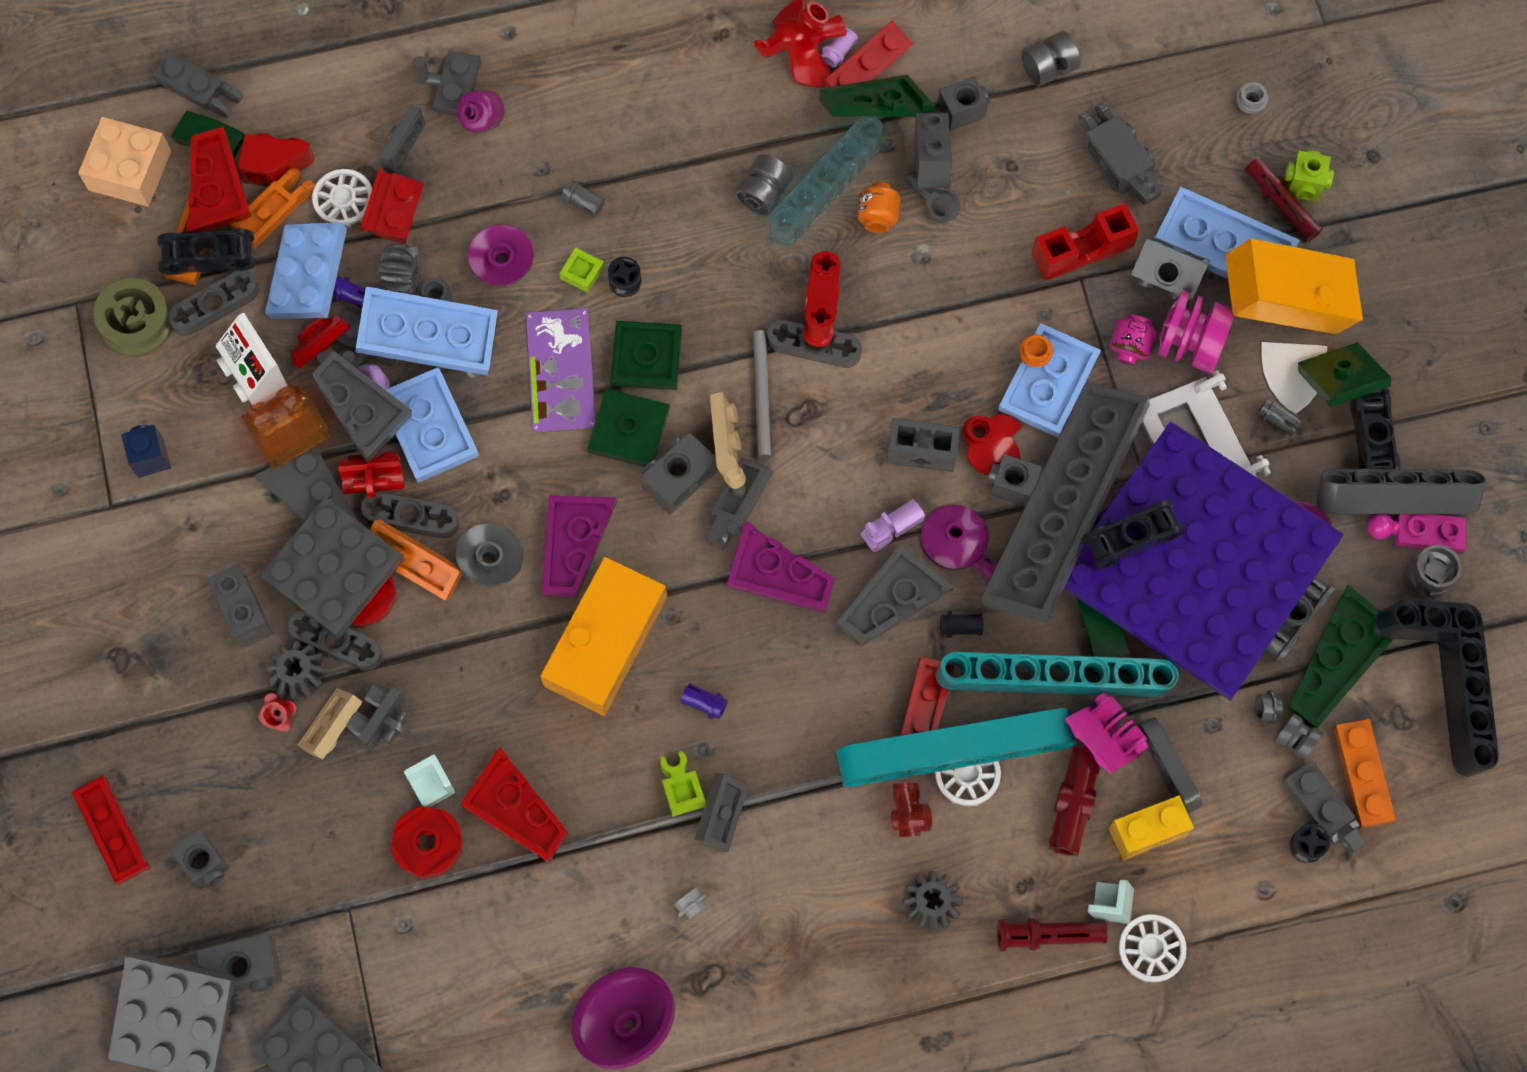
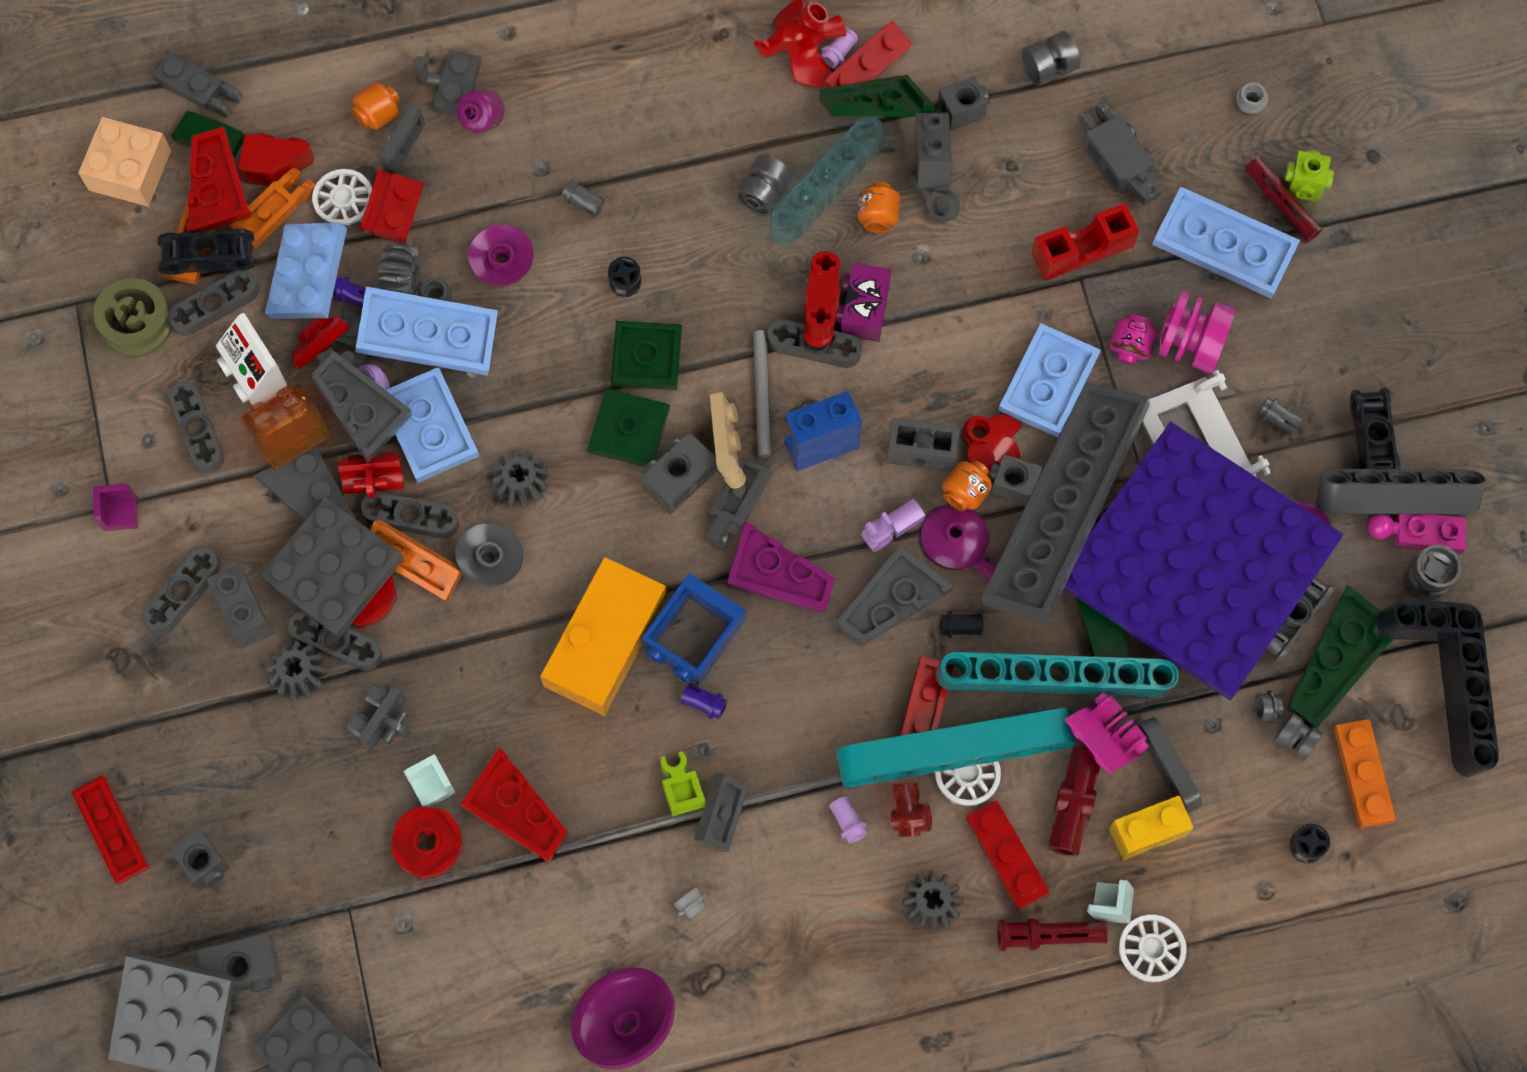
(115, 507): none -> magenta panel
(145, 450): dark blue brick -> none
(157, 603): none -> dark grey beam
(184, 418): none -> dark grey beam
(270, 719): red plate -> none
(329, 724): tan plate -> none
(375, 106): none -> orange head
(507, 482): none -> dark grey gear
(560, 370): medium lavender sticker -> none
(572, 540): magenta wing -> none
(581, 270): lime plate -> none
(711, 601): none -> blue window
(823, 430): none -> blue panel
(848, 820): none -> lavender pin
(865, 301): none -> magenta brick
(967, 485): none -> orange head
(1007, 855): none -> red plate
(1036, 351): orange plate -> none
(1112, 544): black piece -> none
(1157, 252): brick -> none
(1282, 373): white sticker -> none
(1293, 286): light orange brick -> none
(1324, 806): dark grey hinge -> none
(1344, 374): dark green plate -> none

